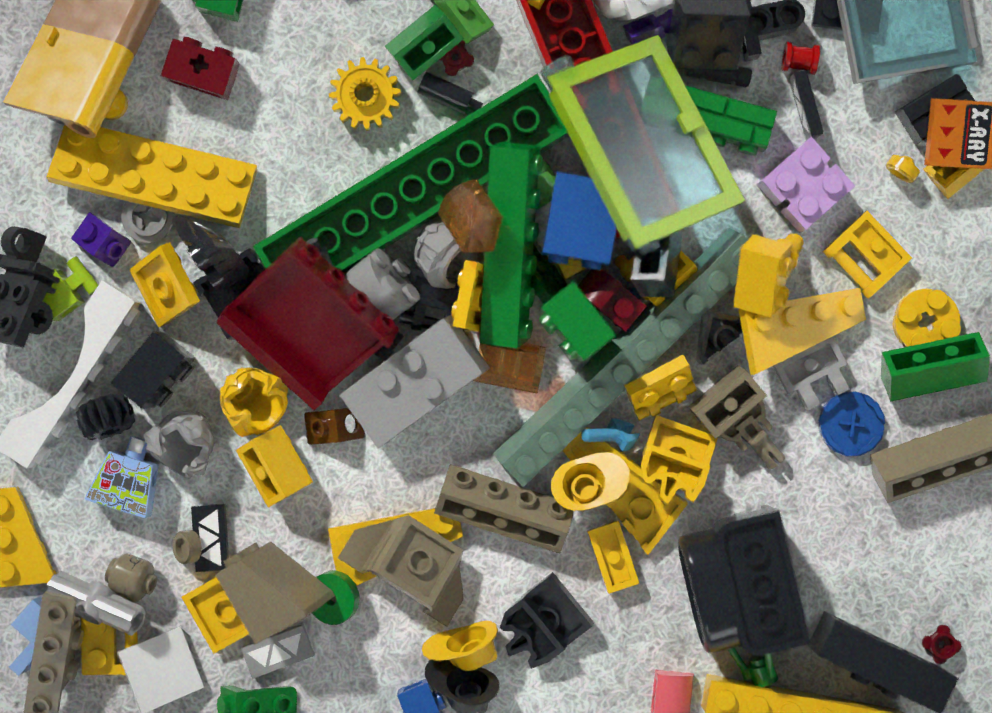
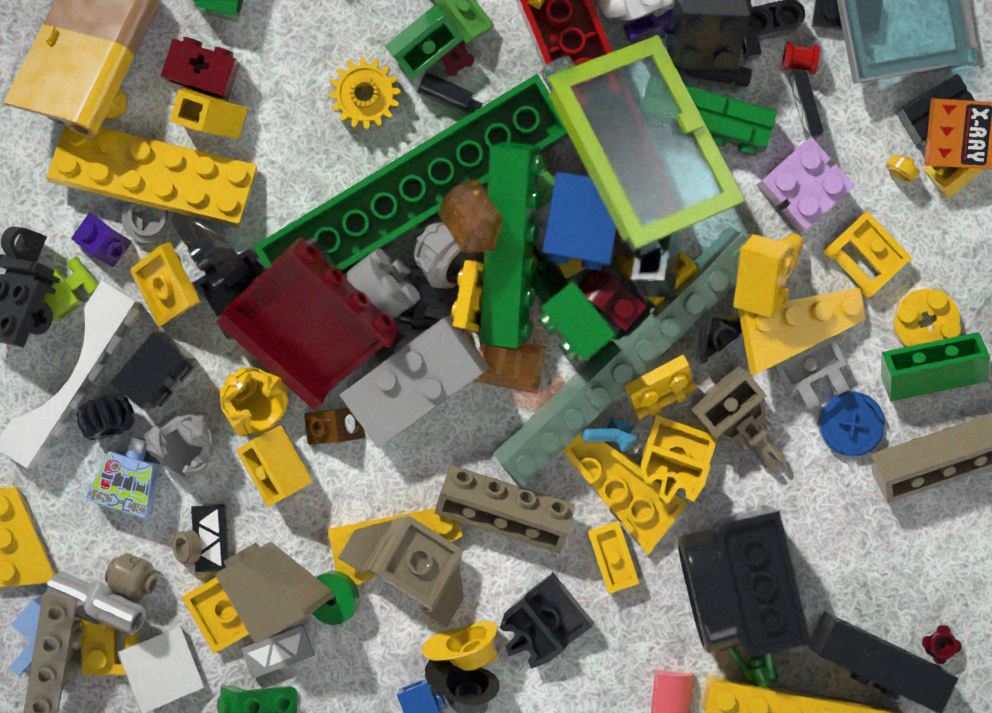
(208, 113): none -> yellow slope
(590, 481): yellow piece -> none

